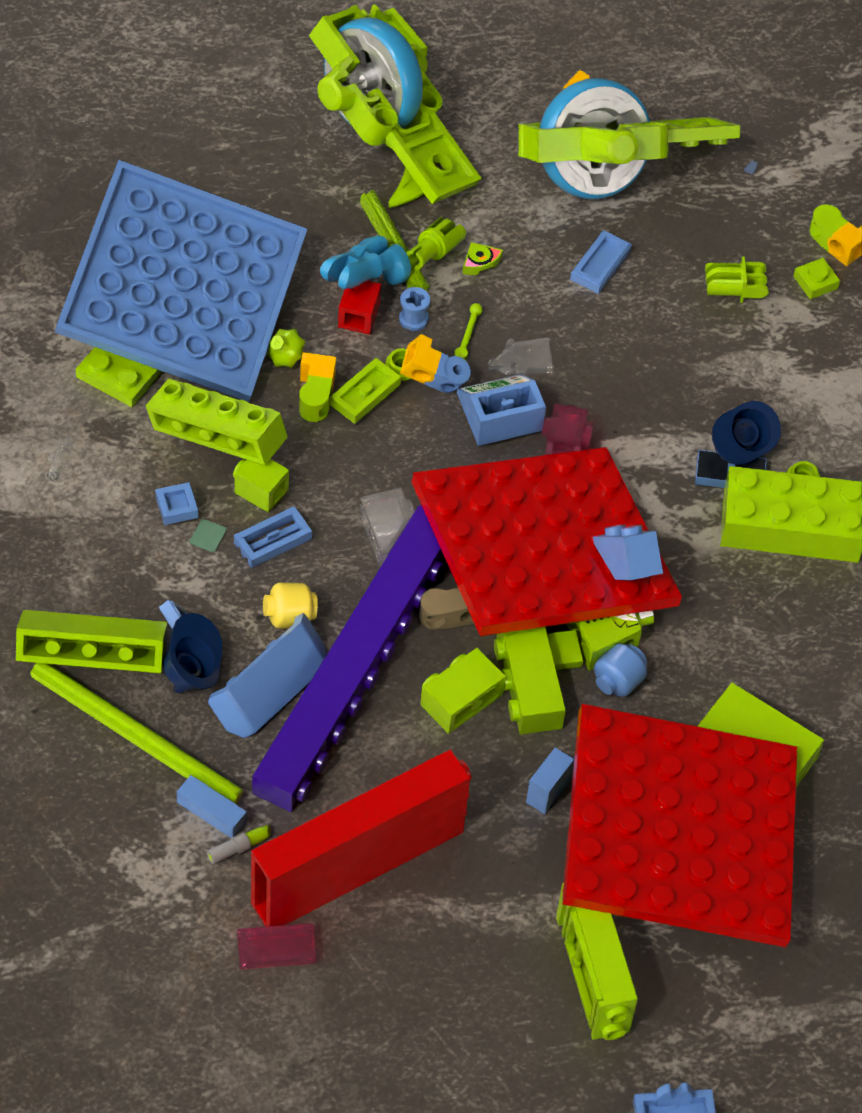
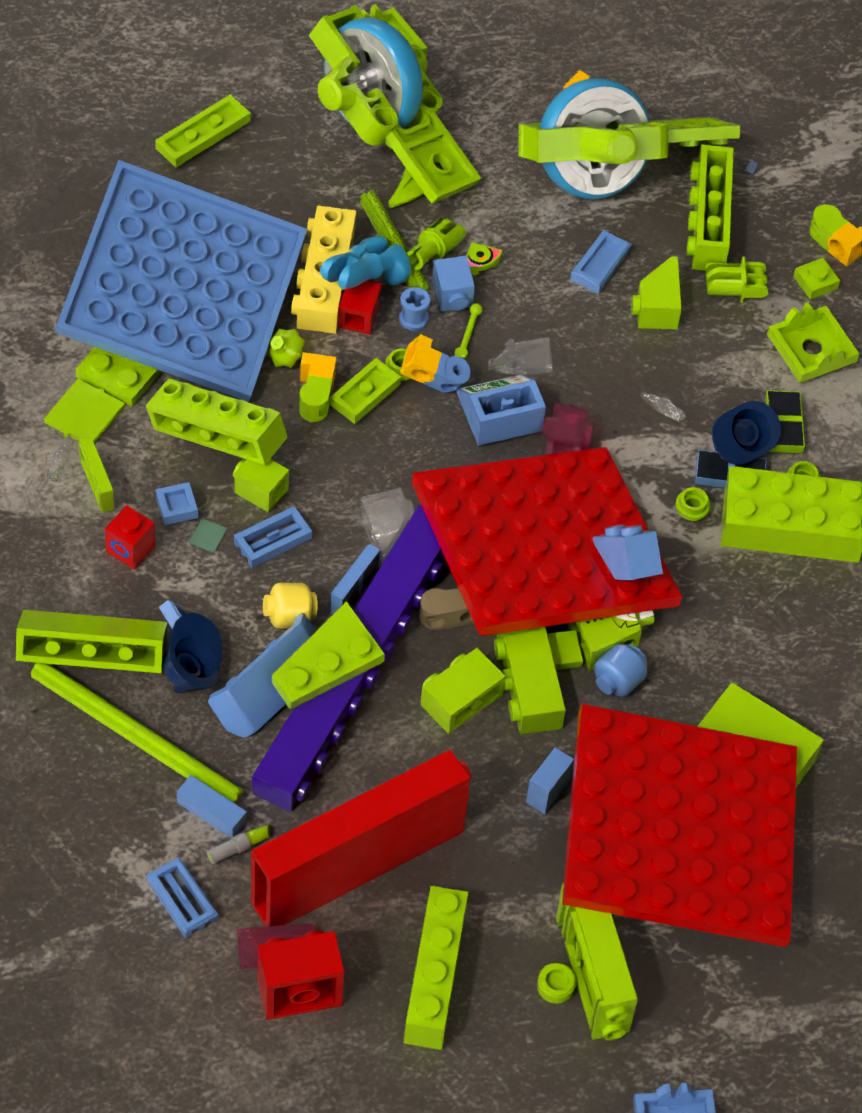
(84, 411): none -> lime piece
(96, 474): none -> lime tile
(130, 537): none -> red brick
(197, 922): none -> medium blue tile
(203, 130): none -> lime plate
(300, 974): none -> red brick
(319, 300): none -> light yellow brick
(327, 659): none -> lime wing
(356, 578): none -> medium blue tile
(435, 968): none -> lime brick
(453, 283): none -> medium blue brick
(556, 983): none -> lime tile
(659, 298): none -> lime slope
(664, 406): none -> clear helmet
(696, 497): none -> lime plate
(712, 206): none -> lime brick
(789, 411): none -> black tile
(819, 327): none -> lime piece

